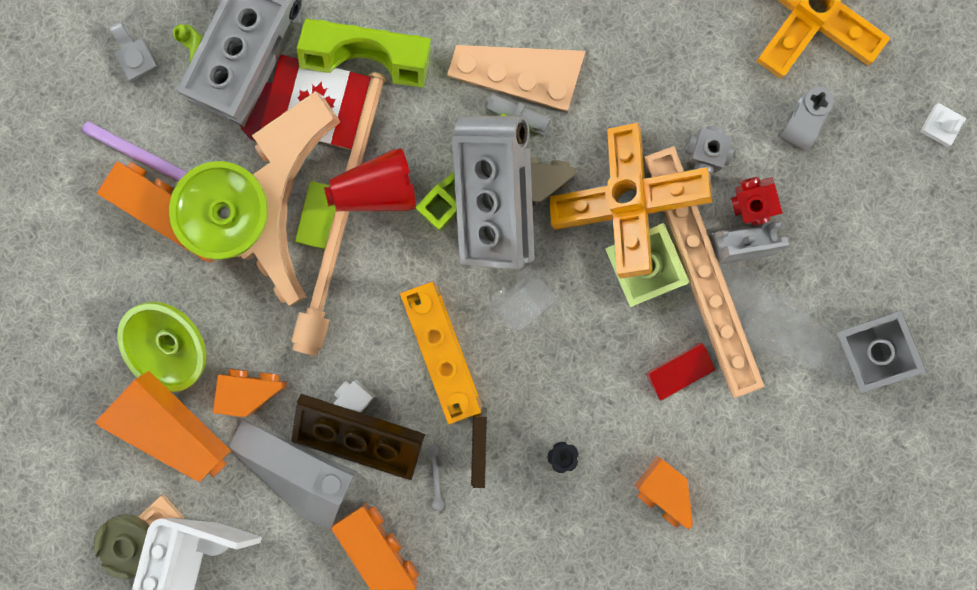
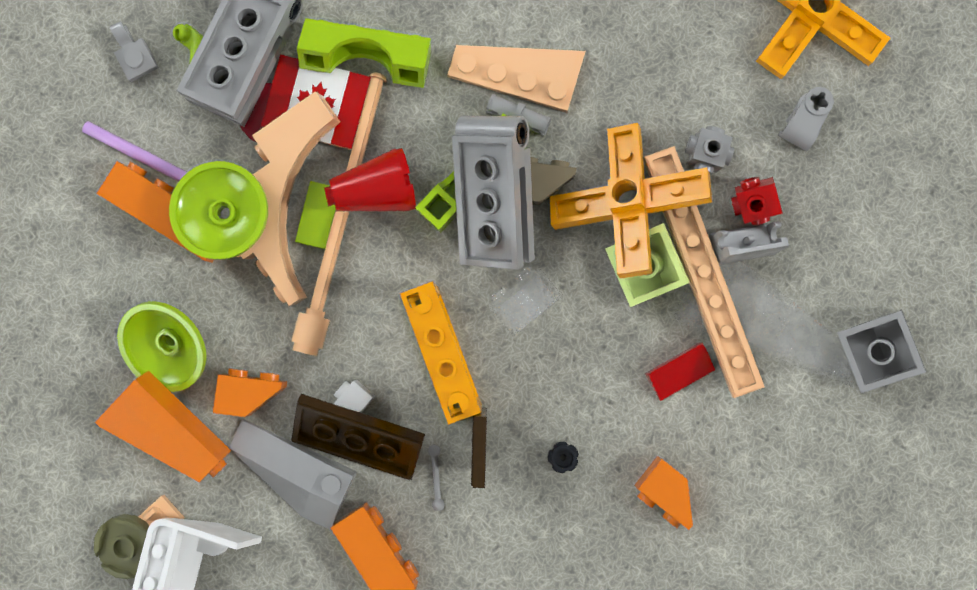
(943, 125): white tile -> none

